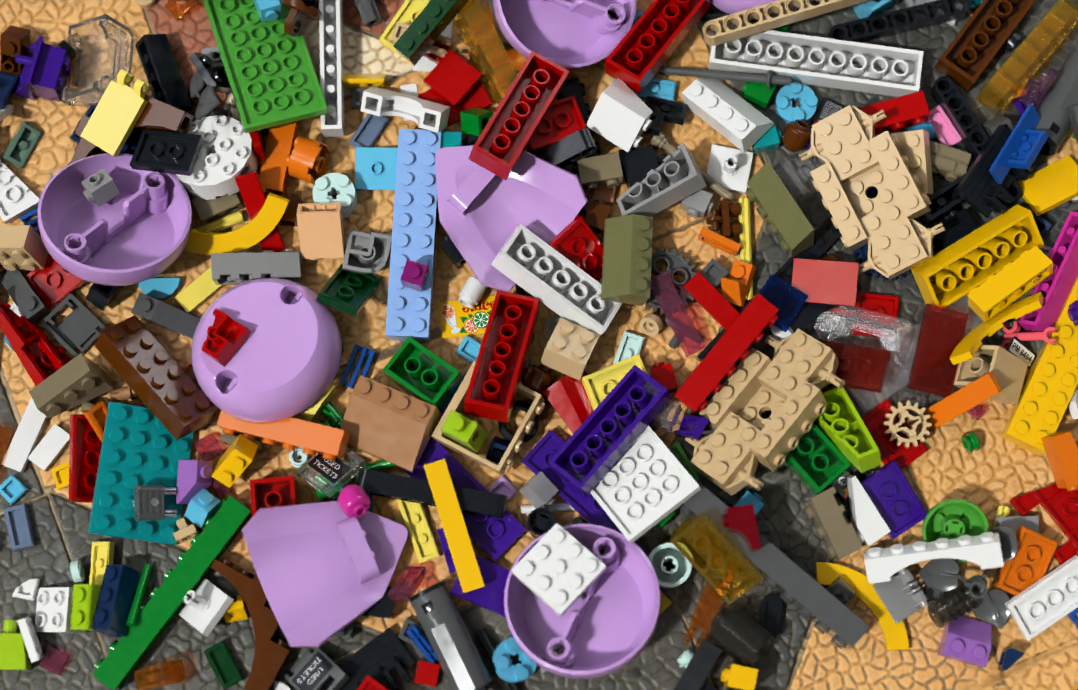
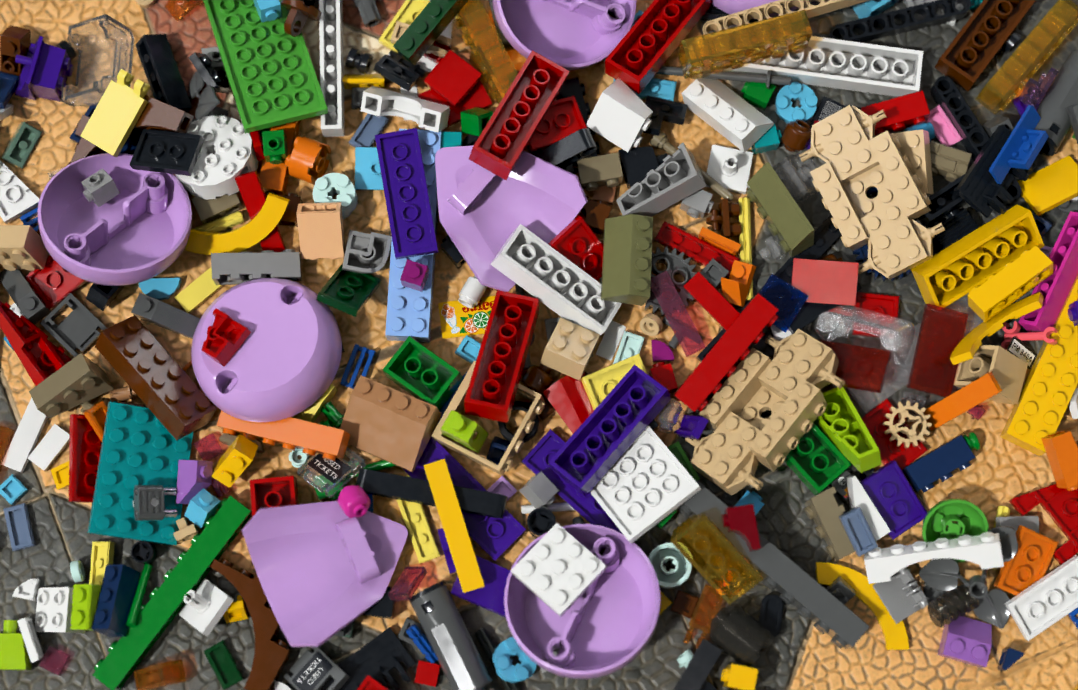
(141, 549): none -> black wheel
(274, 146): none -> green brick
(359, 60): none -> black wheel
(399, 70): none -> black plate
(406, 193): none -> dark purple plate
(610, 340): none -> white sticker
(661, 352): none -> magenta tile
(684, 604): none -> reddish brown tile
(693, 247): none -> red tile
(744, 44): none -> clear yellow brick
(772, 249): none -> clear tile
(858, 531): none -> sand blue tile
(939, 464): none -> dark blue brick

